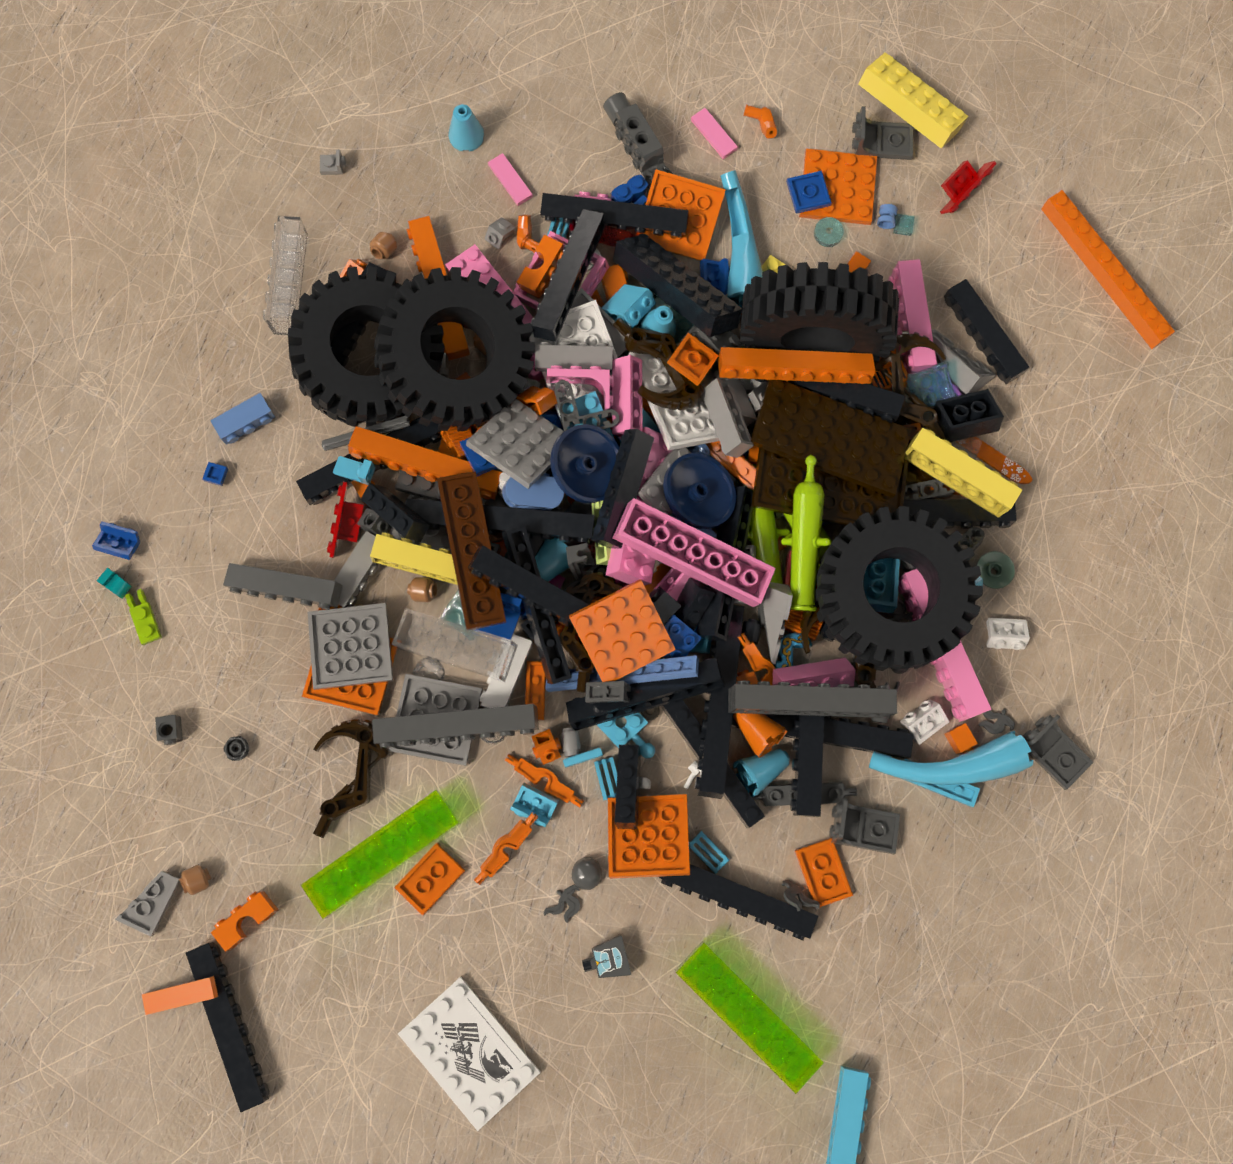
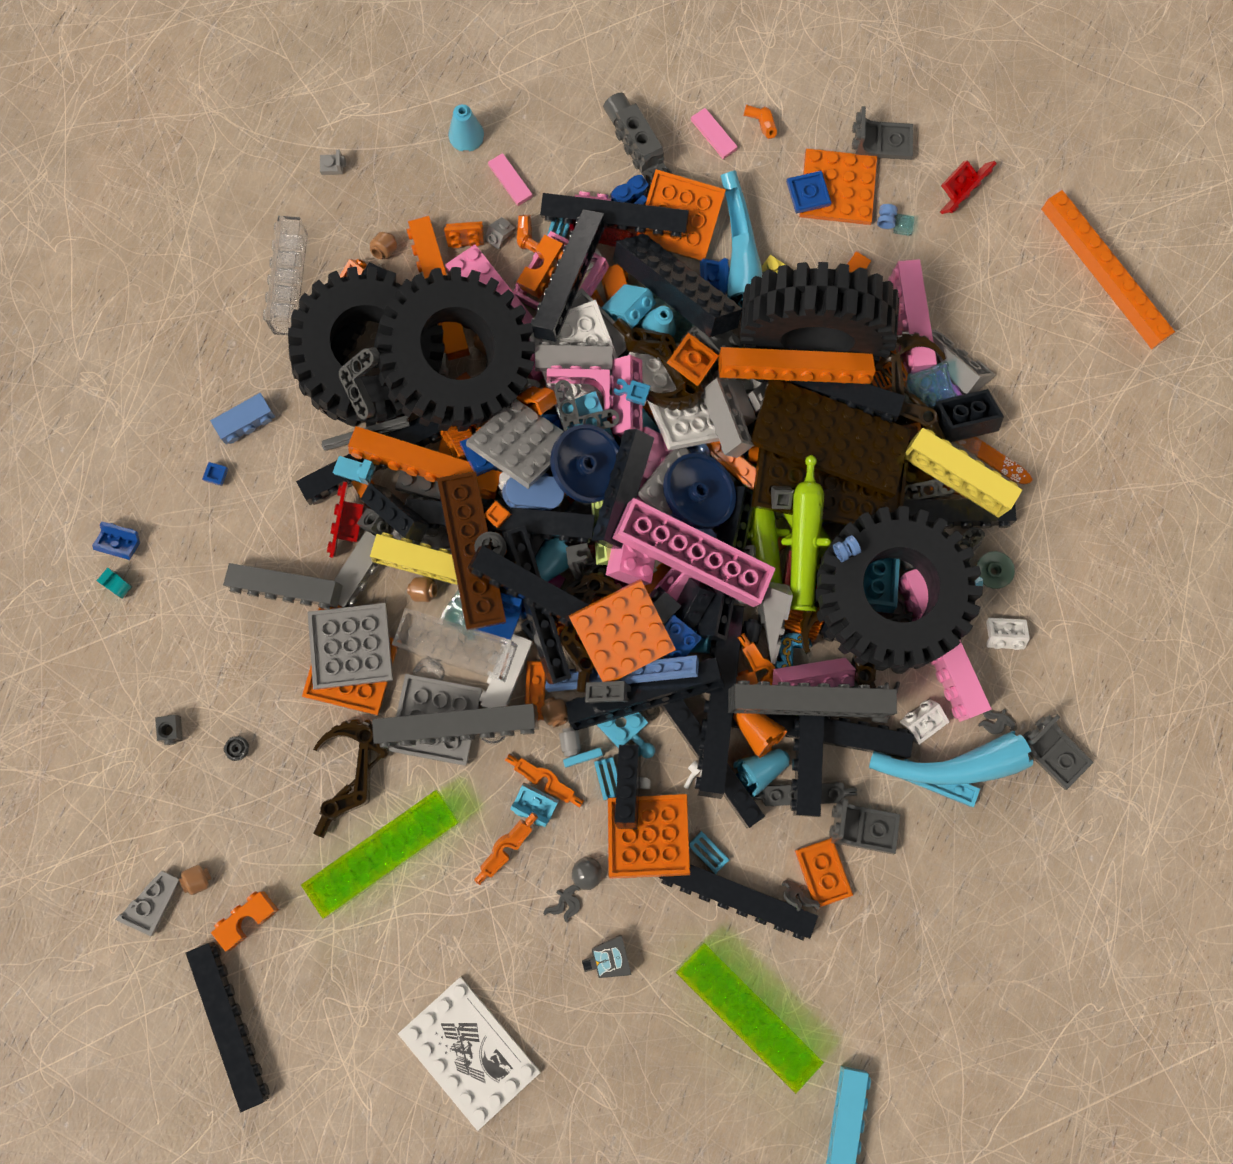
(143, 618): lime hinge -> none
(179, 995): orange tile -> none
(351, 374): none -> dark grey beam
(429, 879): orange tile -> none
(464, 234): none -> orange bracket
(497, 514): none -> orange tile
(497, 541): none -> dark grey gear
(546, 747): orange brick -> none
(554, 712): none -> medium nougat head
(635, 392): none -> dark azure plate
(781, 497): none -> dark grey slope
(832, 225): clear light blue piece -> none
(846, 548): none -> medium blue wheel
(913, 100): light yellow brick -> none
(961, 739): orange brick -> none
(985, 331): black brick -> none

